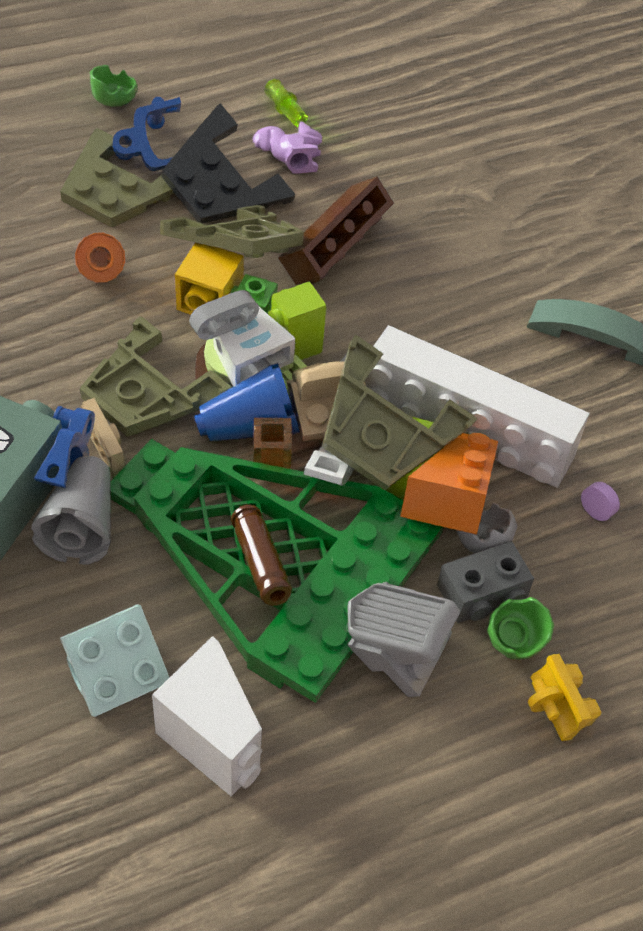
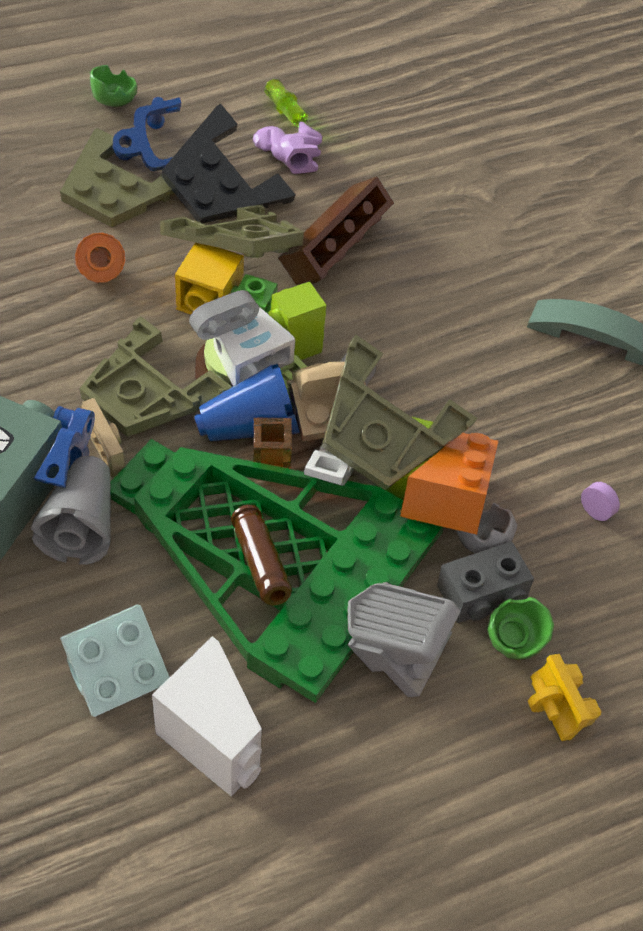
(531, 427): white brick -> none

